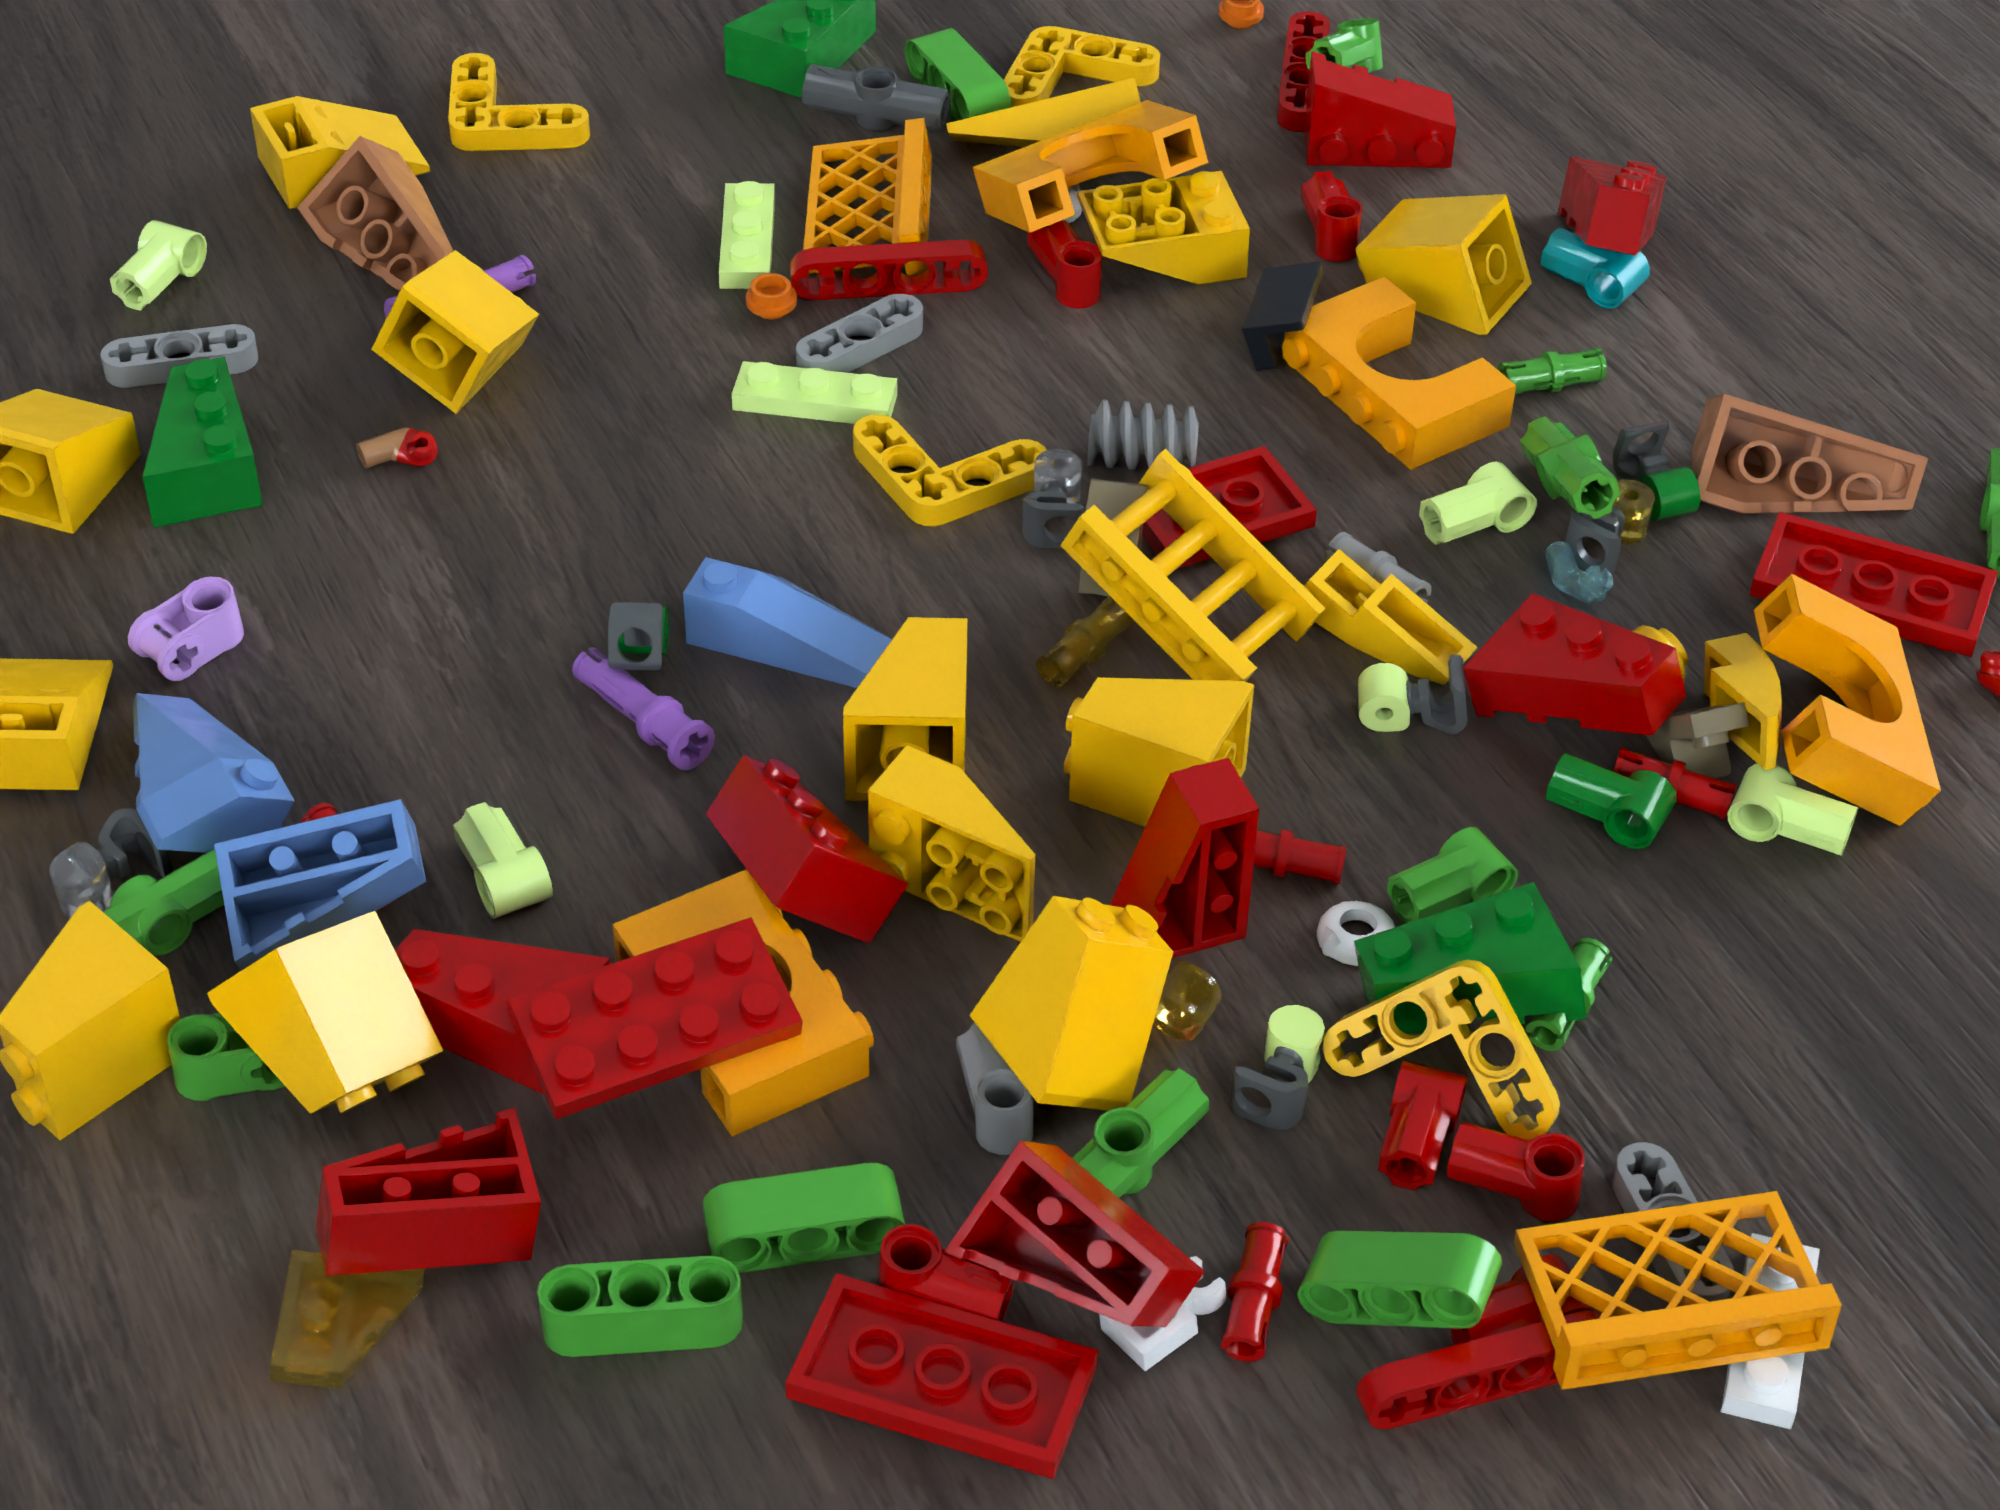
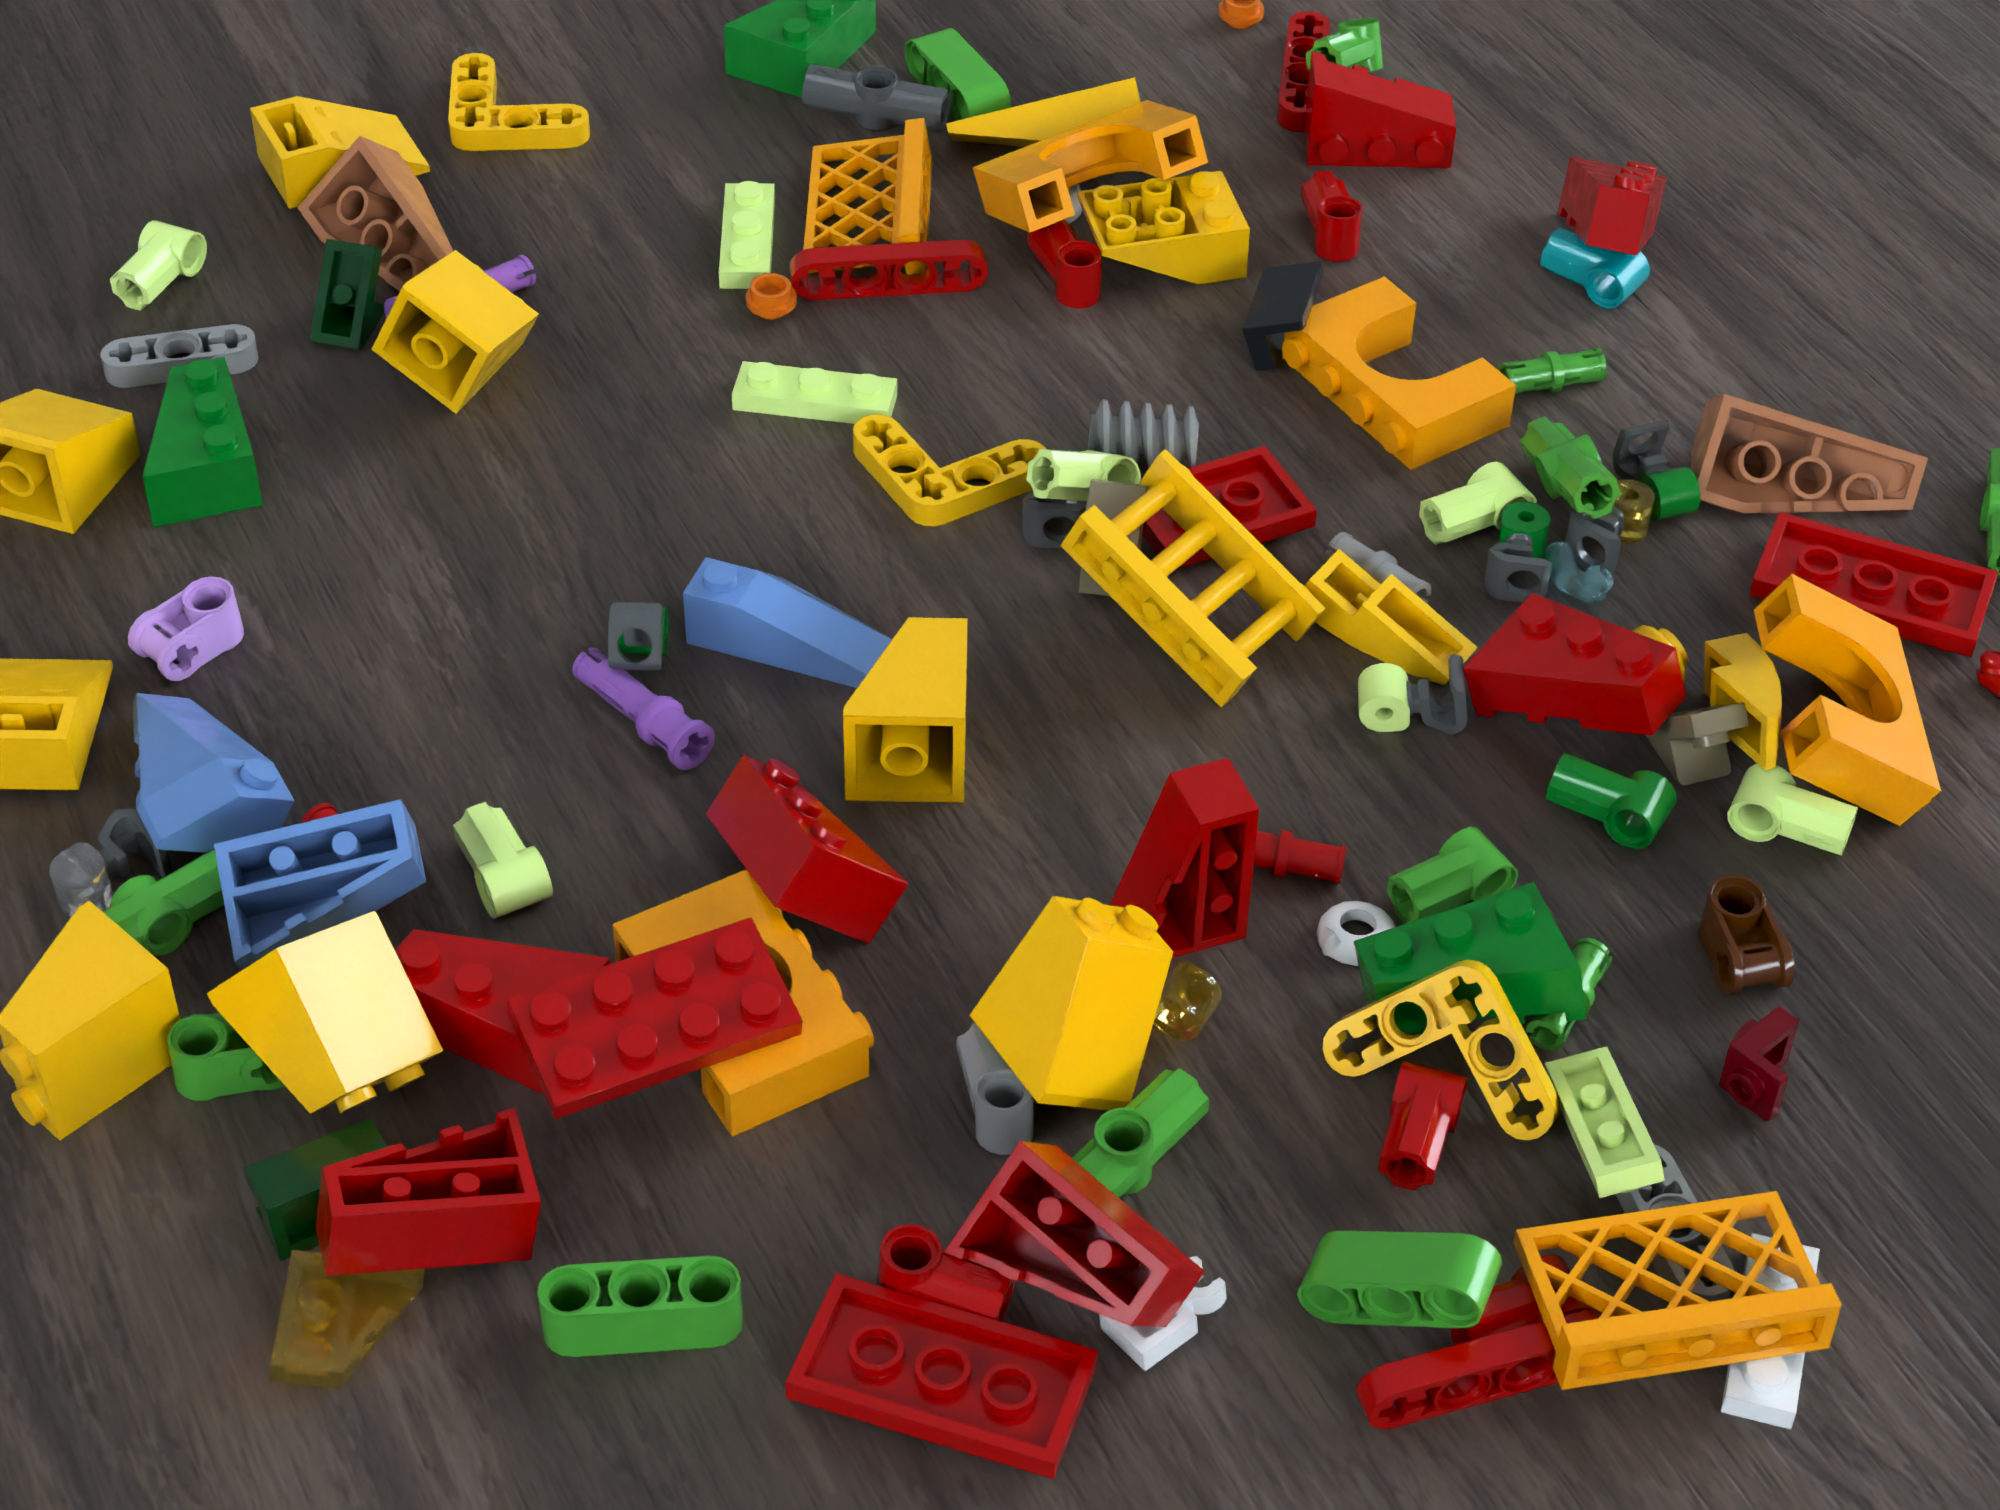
(290, 1184): none -> dark green hinge
(346, 294): none -> dark green slope
(402, 446): arm -> none
(802, 1216): bright green beam -> none
(888, 323): light grey beam -> none
(951, 843): yellow slope -> none
(1069, 473): none -> yellowish green piece
(1080, 55): yellow beam -> none
(1083, 642): clear yellow pin -> none
(1142, 730): yellow slope -> none
(1255, 1291): red pin -> none
(1289, 1066): dark grey leg -> none
(1450, 257): yellow slope -> none
(1519, 549): none -> dark grey leg
(1538, 1171): red piece -> none
(1605, 1123): none -> yellowish green plate
(1691, 787): red pin -> none
(1744, 937): none -> reddish brown piece
(1754, 1061): none -> dark red bracket

